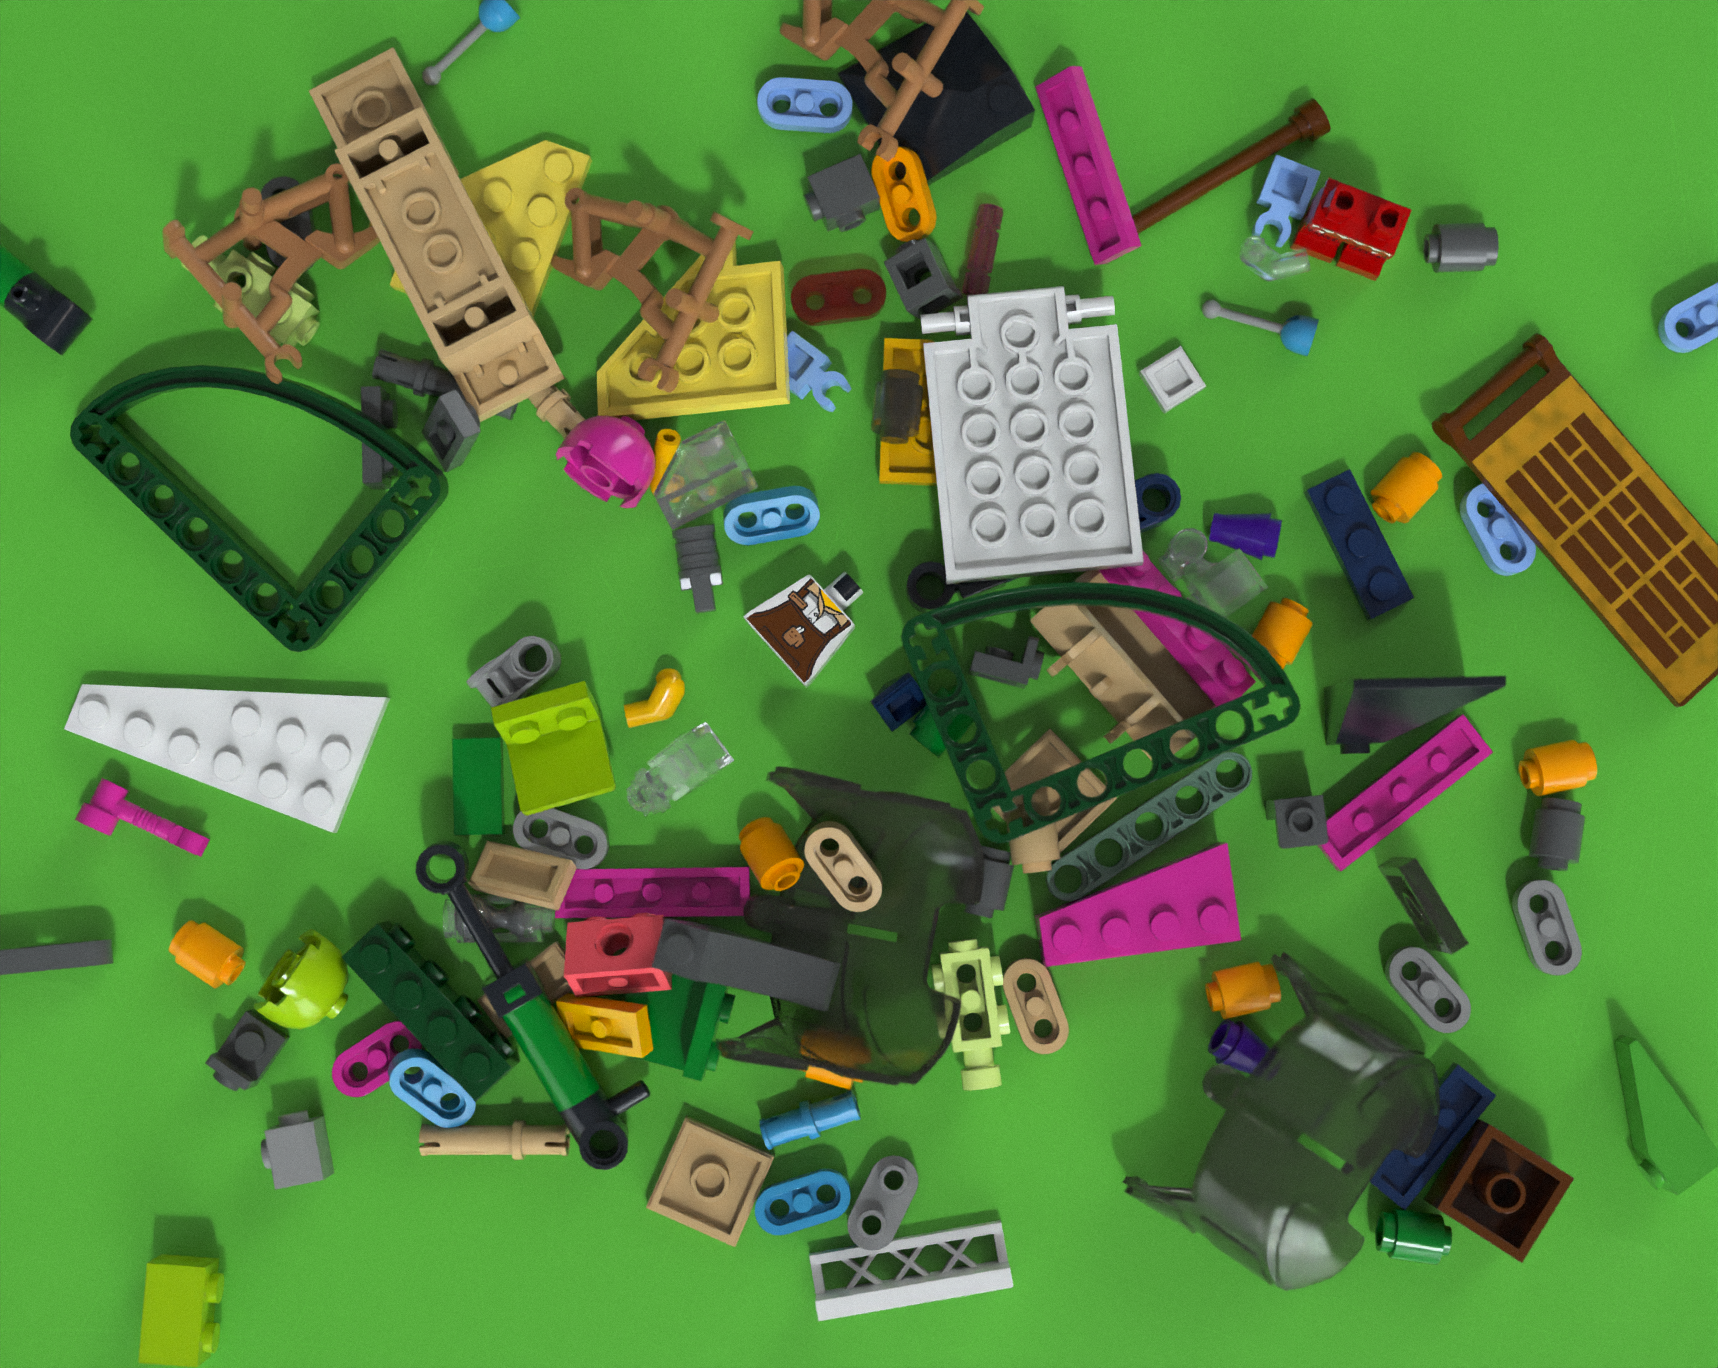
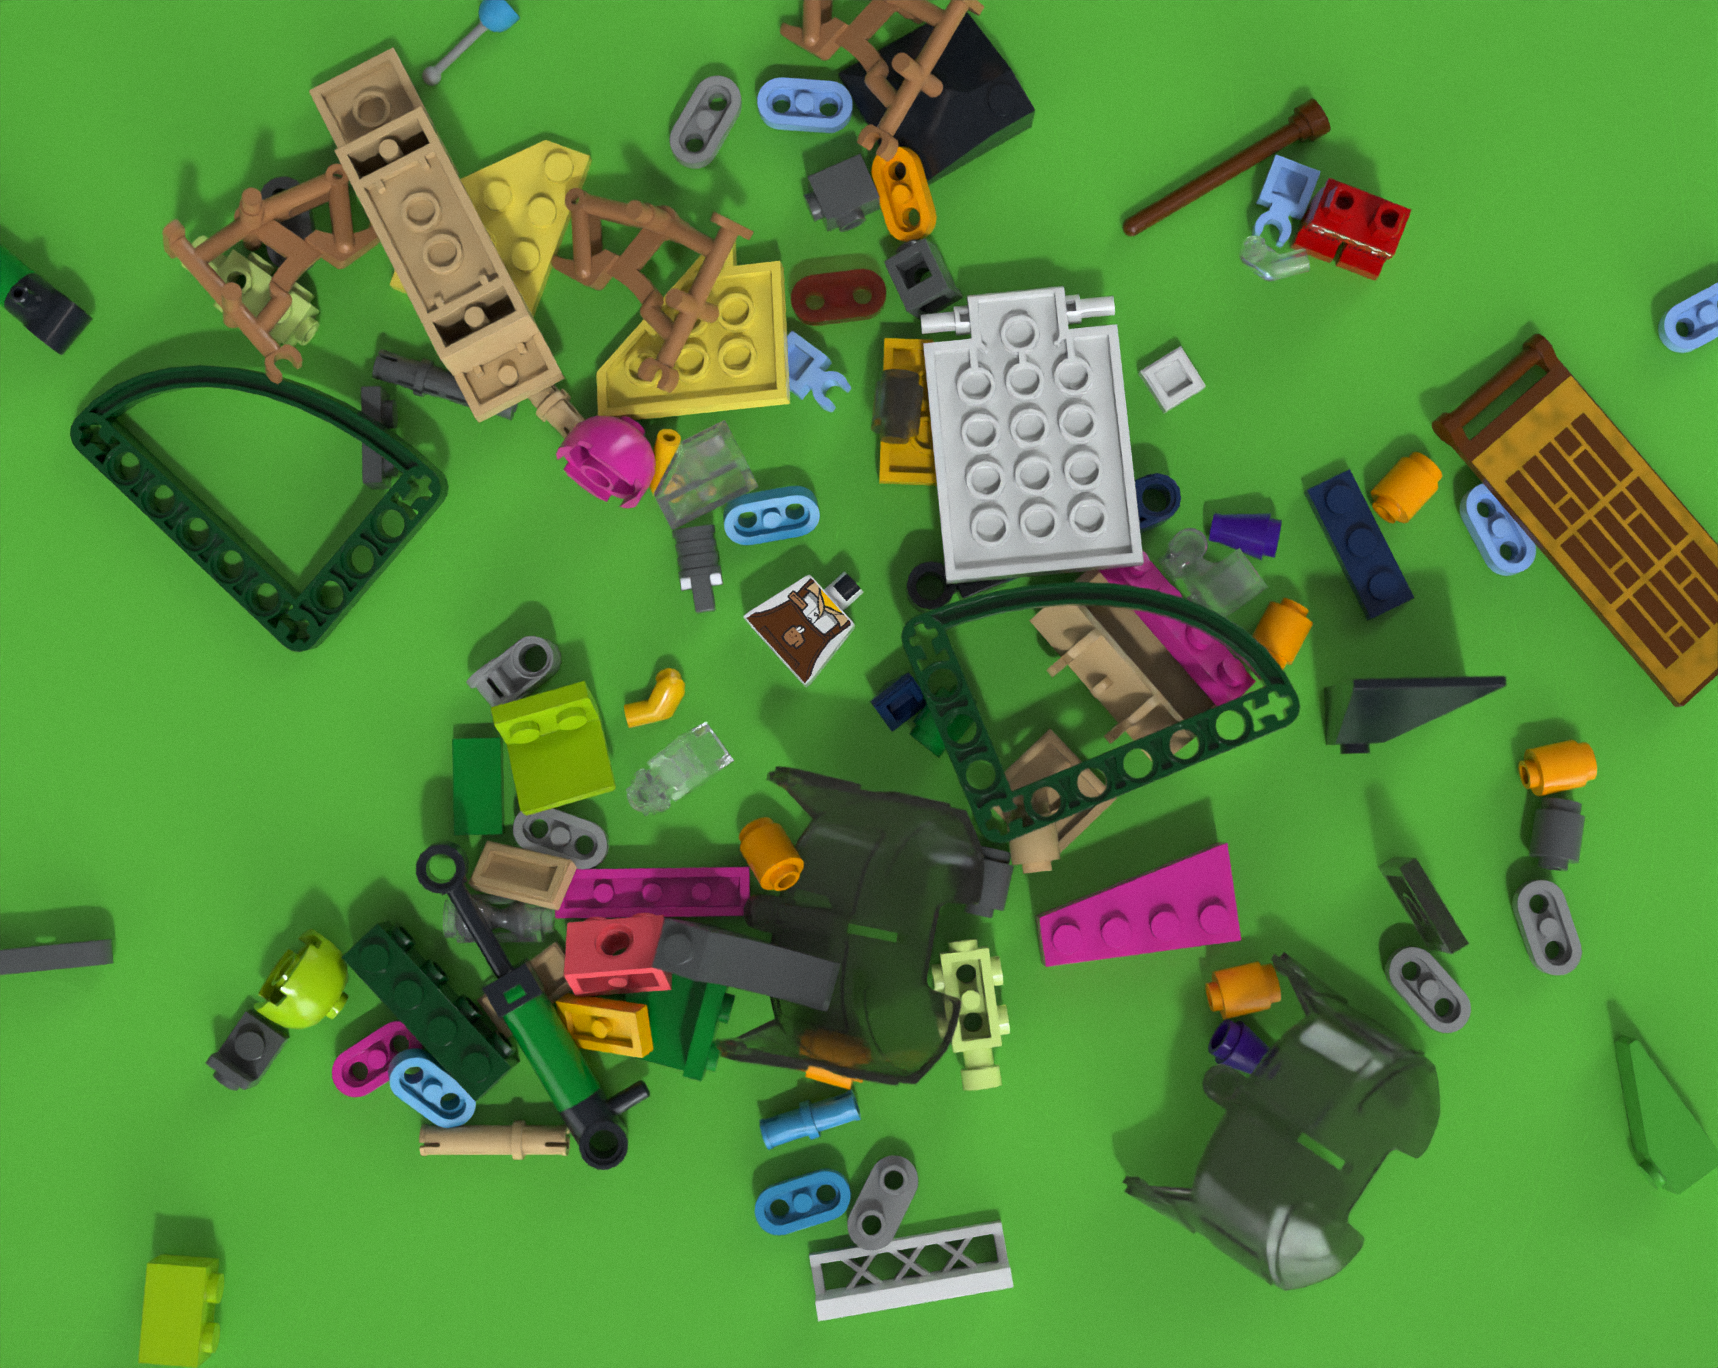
(109, 806): dark pink brick -> none
(207, 954): light orange brick -> none
(263, 746): white wing -> none
(297, 1150): light grey brick -> none
(451, 430): dark grey plate -> none
(705, 124): none -> light grey plate
(710, 1181): tan tile -> none
(841, 865): tan plate -> none
(983, 249): clear pink axle -> none
(998, 666): dark grey bracket -> none
(1034, 1005): tan plate -> none
(1088, 165): dark pink plate -> none
(1172, 820): sand green beam -> none
(1295, 333): hinge -> none
(1298, 821): dark grey bracket -> none
(1403, 791): dark pink plate -> none
(1413, 1236): green brick -> none
(1461, 247): dark grey brick -> none
(1461, 1105): dark blue plate -> none
(1499, 1189): reddish brown brick -> none

